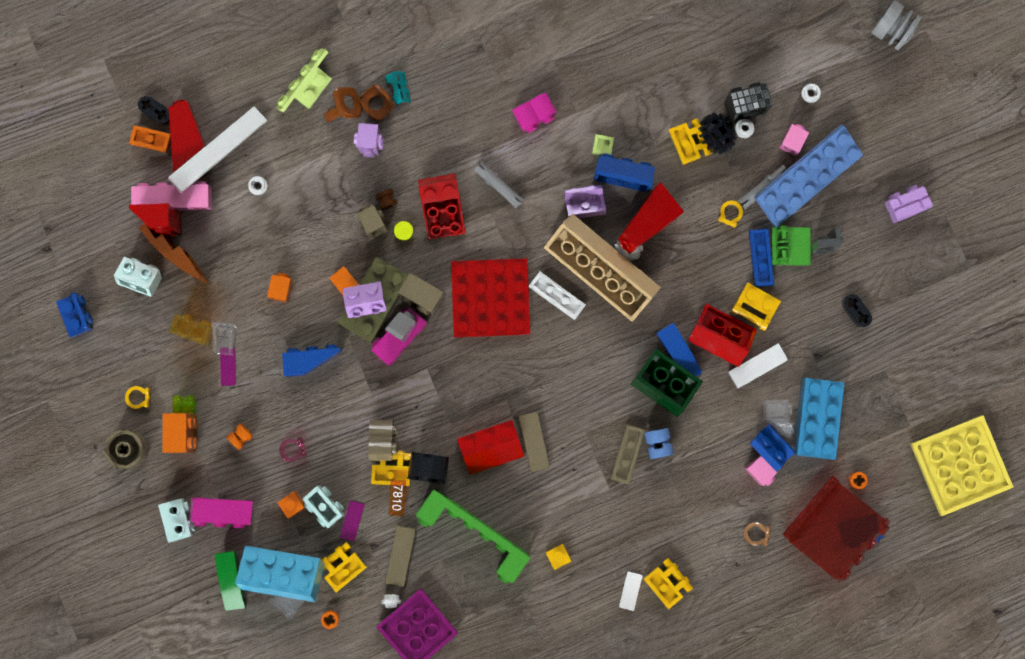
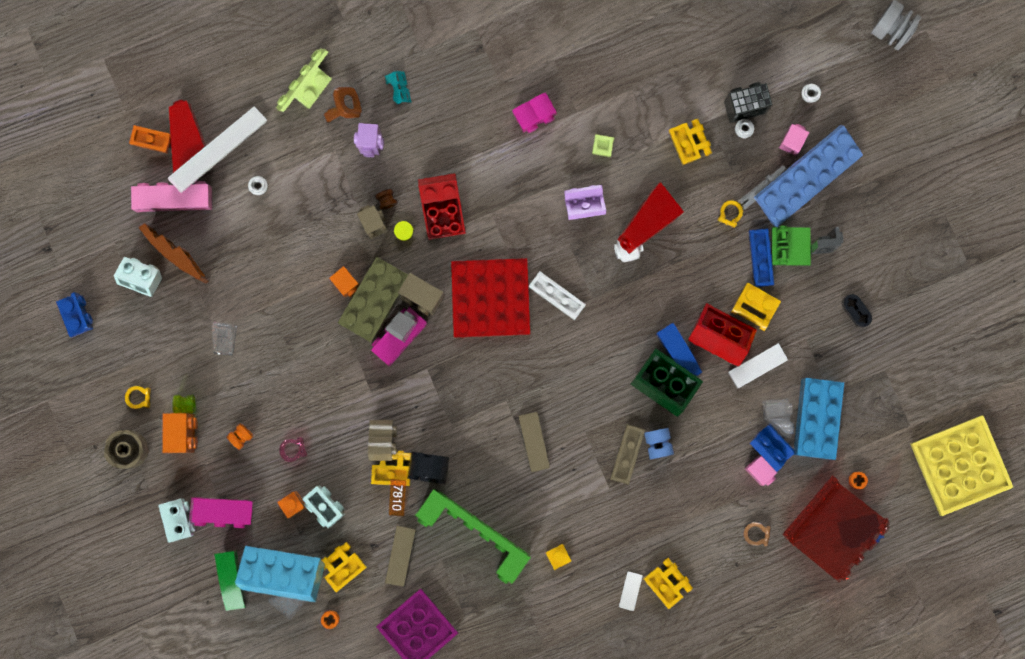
(153, 113): black beam -> none
(160, 217): red slope -> none
(192, 330): clear yellow brick -> none
(228, 369): magenta sticker -> none
(280, 287): orange brick -> none
(303, 362): blue slope -> none
(352, 520): magenta sticker -> none
(364, 299): lavender bracket -> none
(376, 90): dark orange piece -> none
(391, 601): white plate -> none
(490, 447): red slope -> none
(500, 186): light grey pin -> none
(602, 267): tan brick -> none
(624, 173): blue slope -> none
(717, 133): black gear -> none
(908, 204): lavender brick -> none

